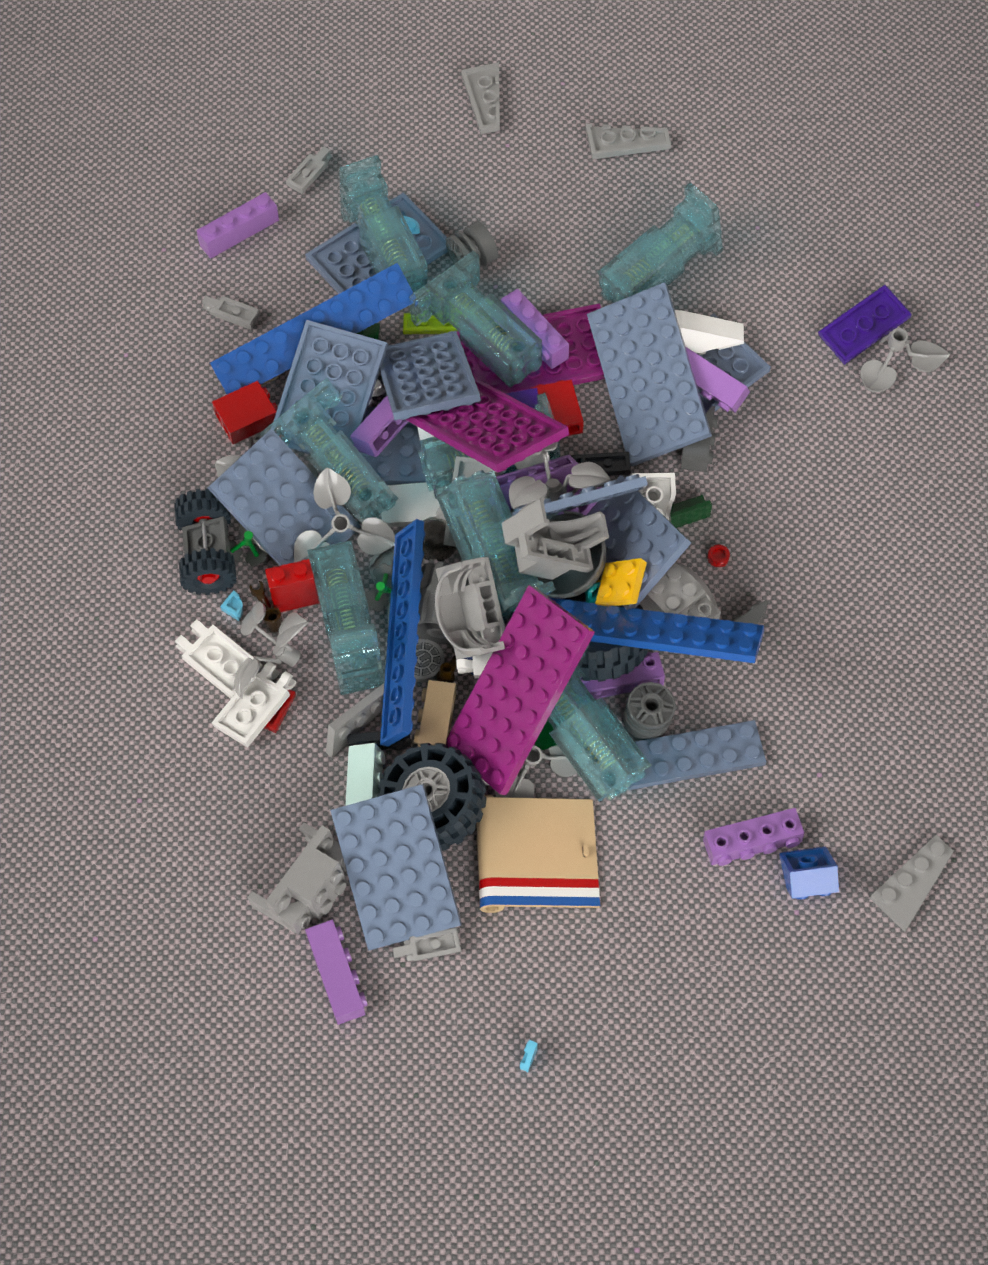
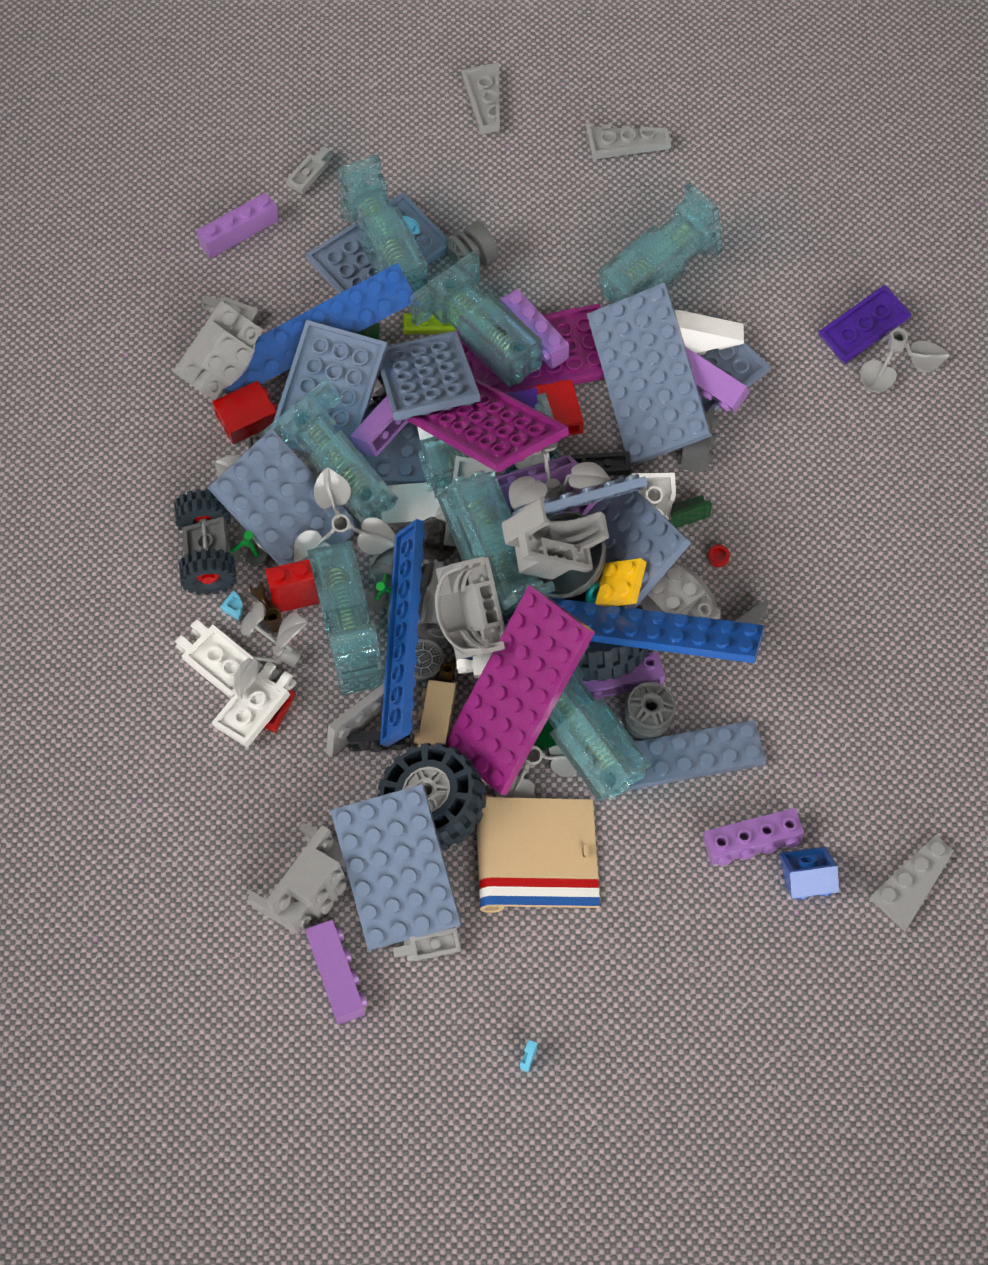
(219, 352): none -> light grey piece
(364, 772): light aqua brick -> none

